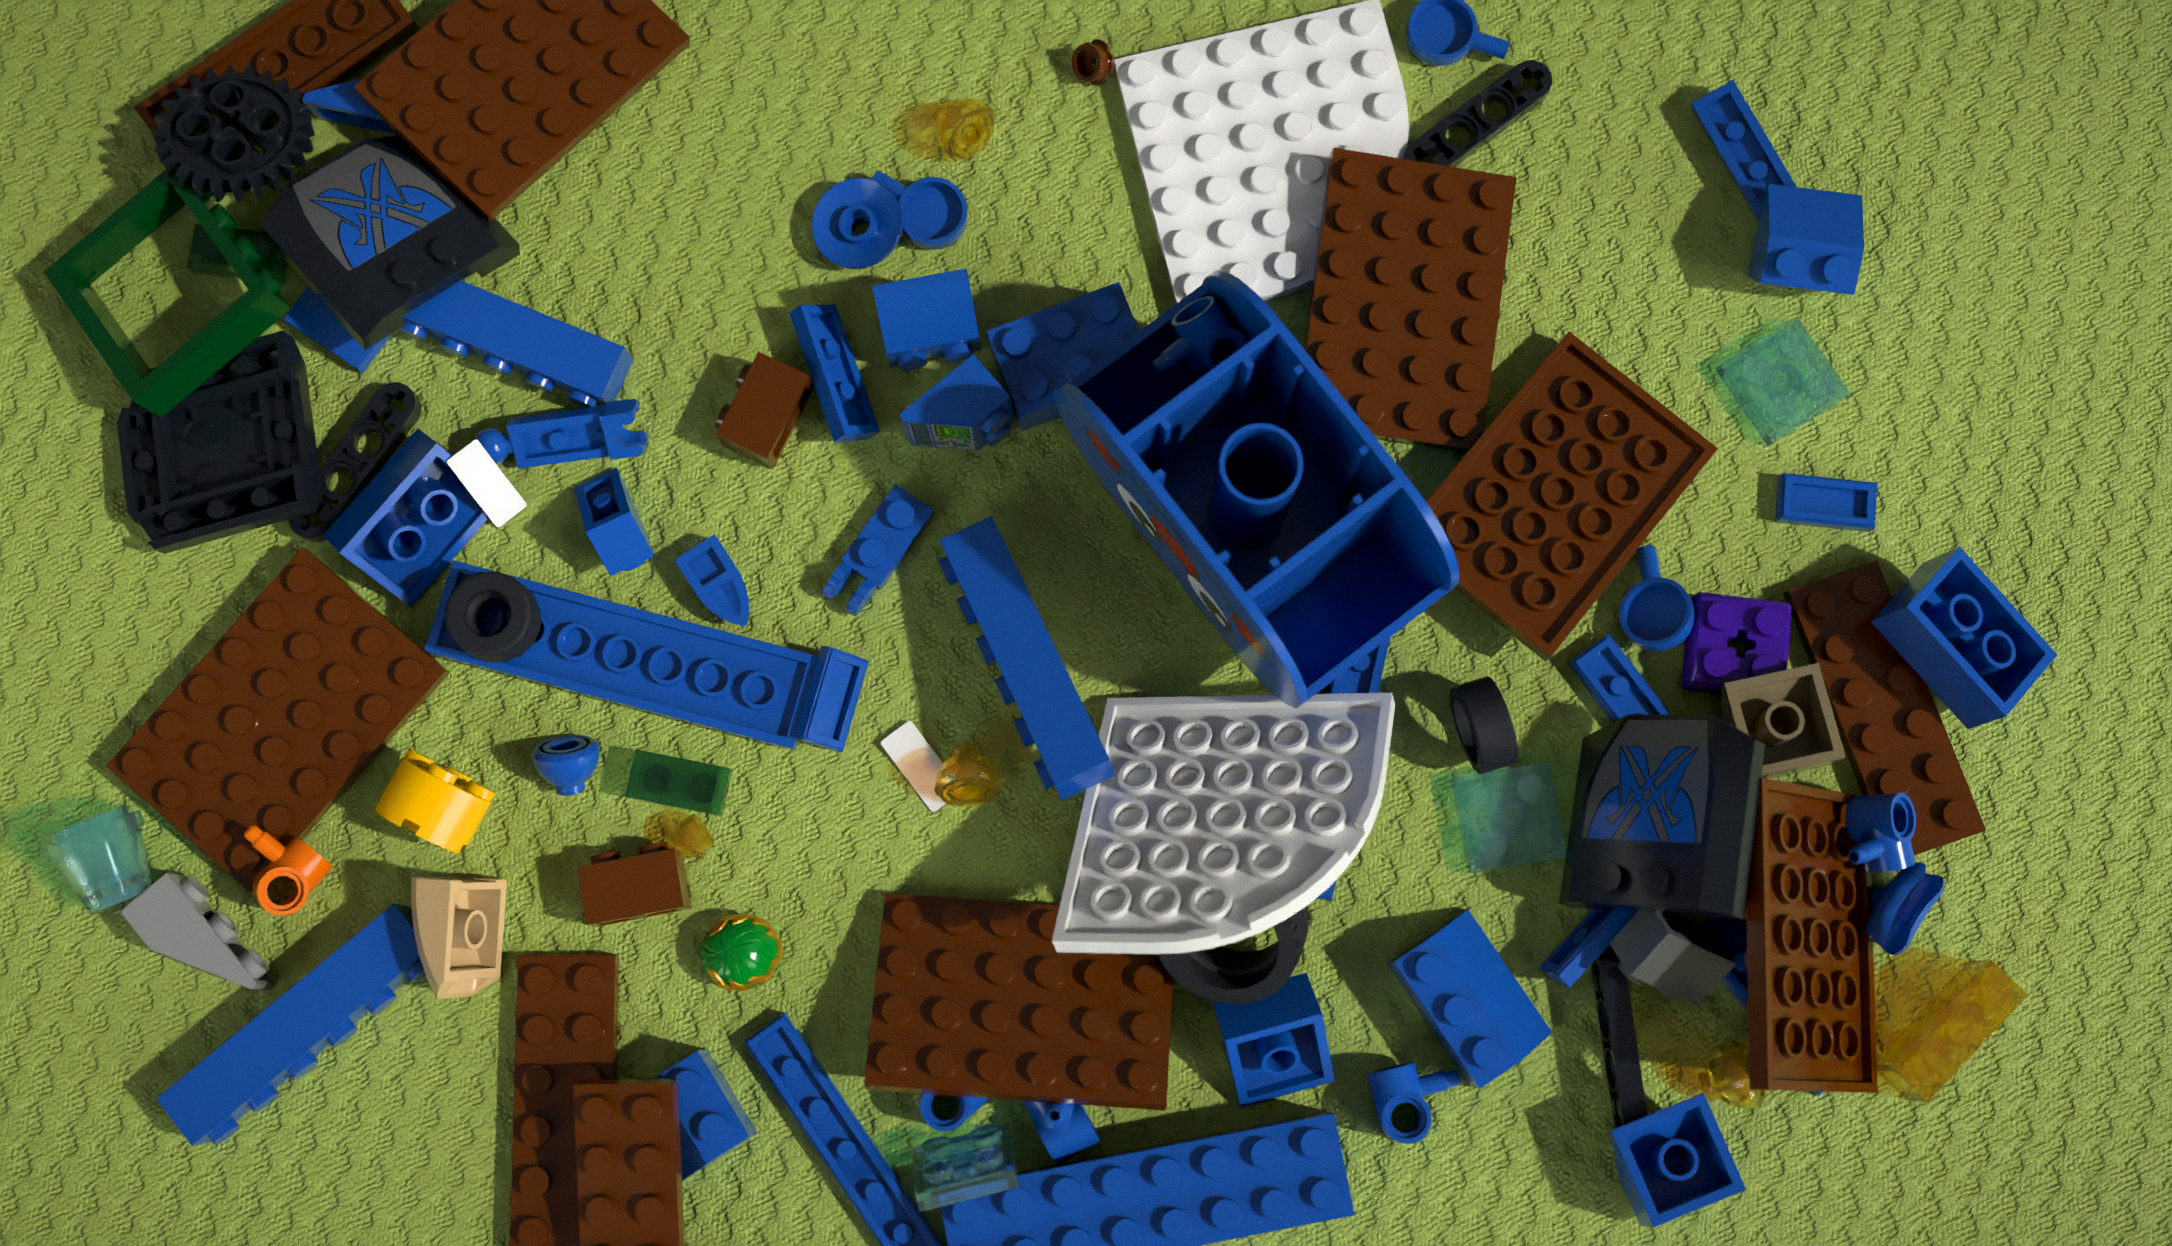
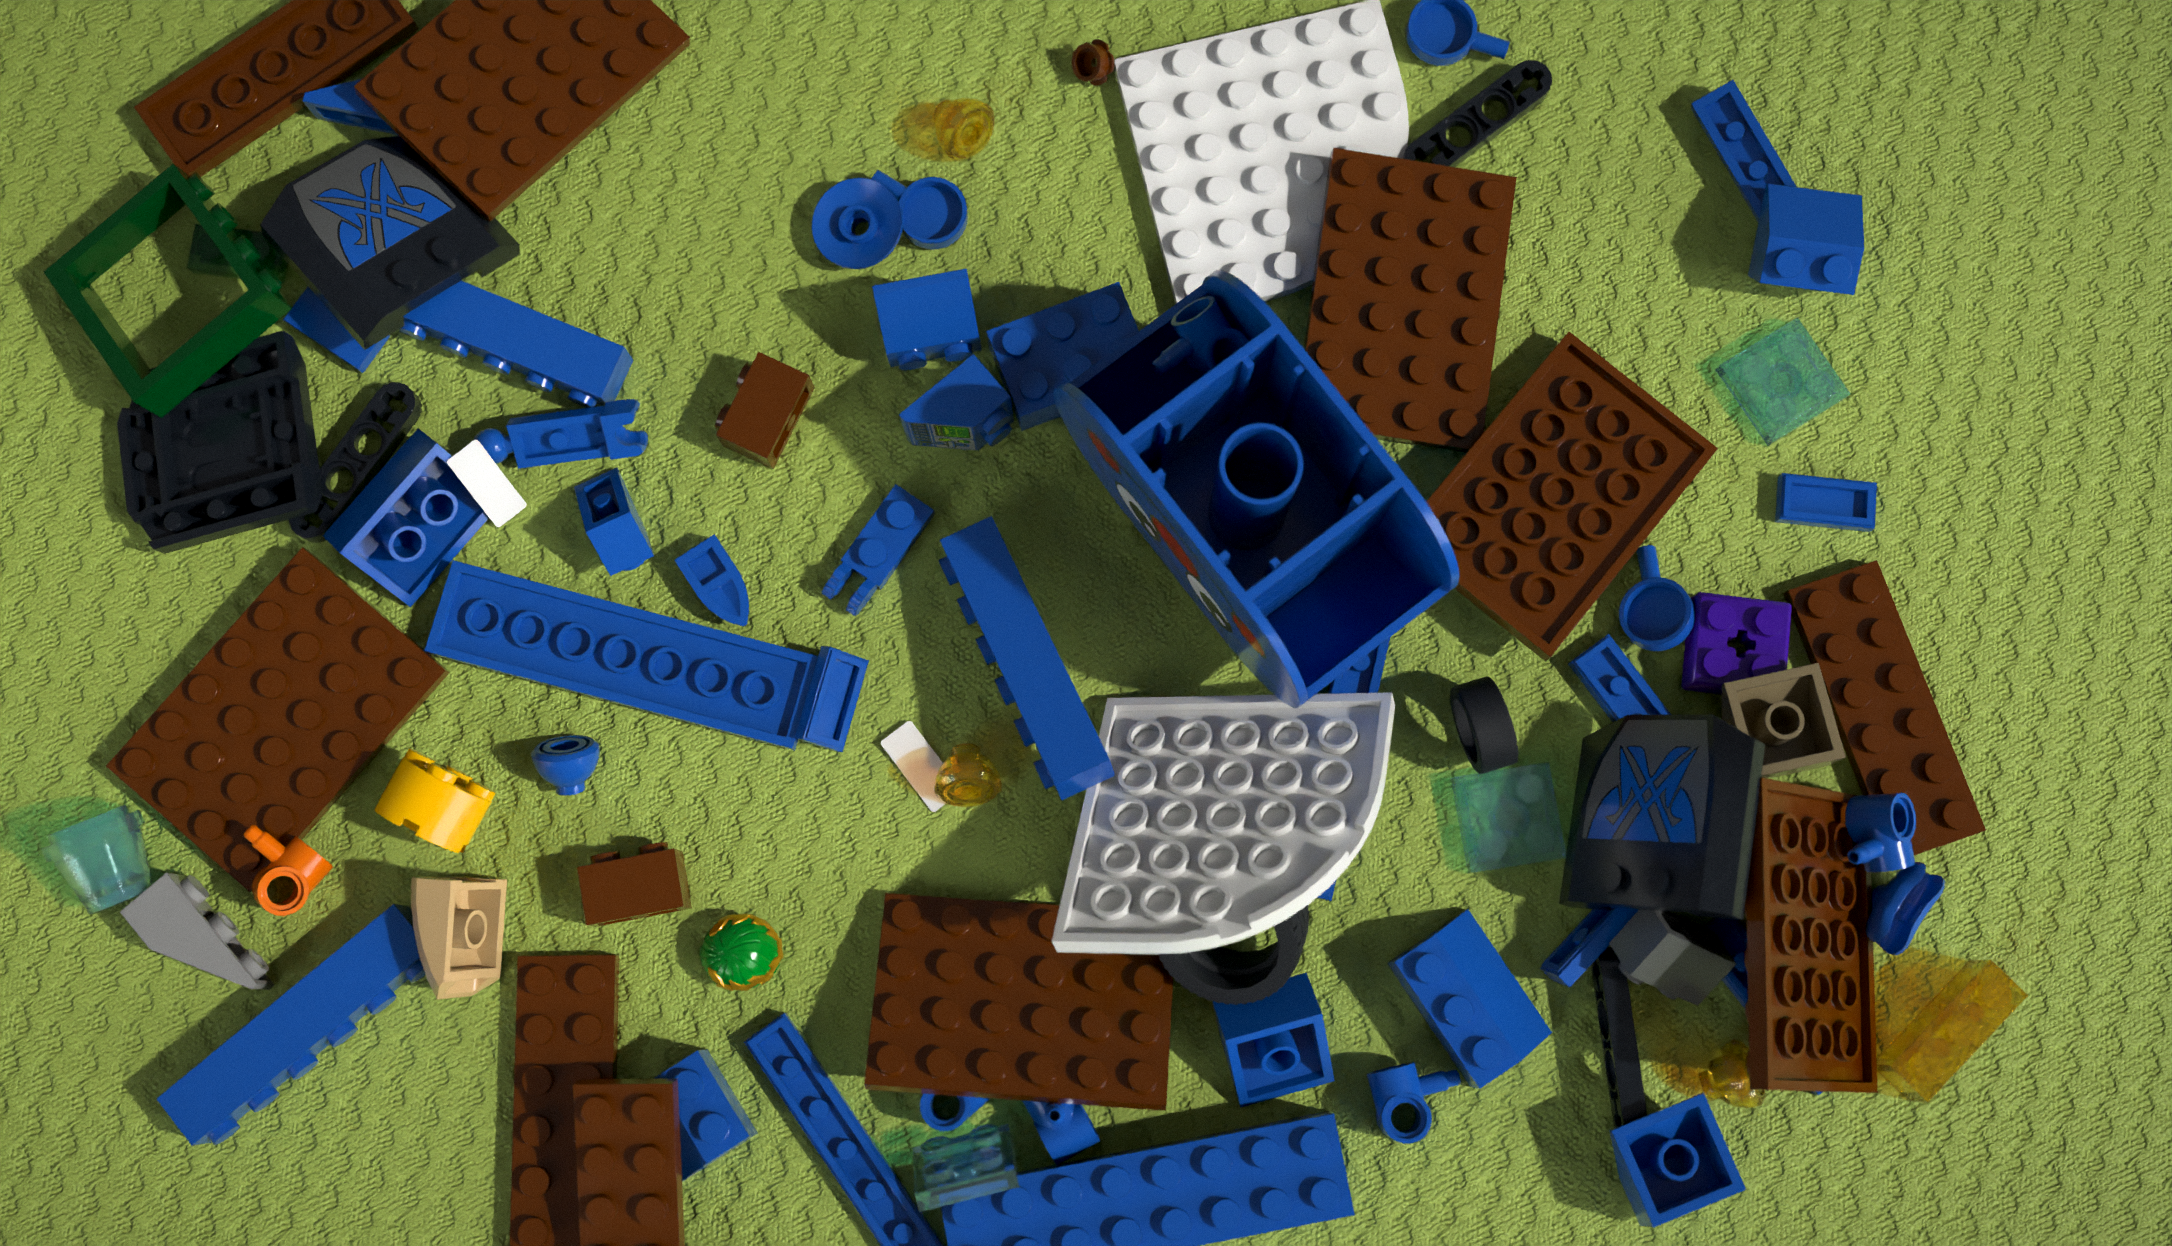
(223, 147): black gear -> none
(468, 599): black tyre -> none
(678, 783): clear green plate -> none
(692, 837): clear yellow plate -> none
(834, 372): blue plate -> none
(1964, 638): blue brick -> none

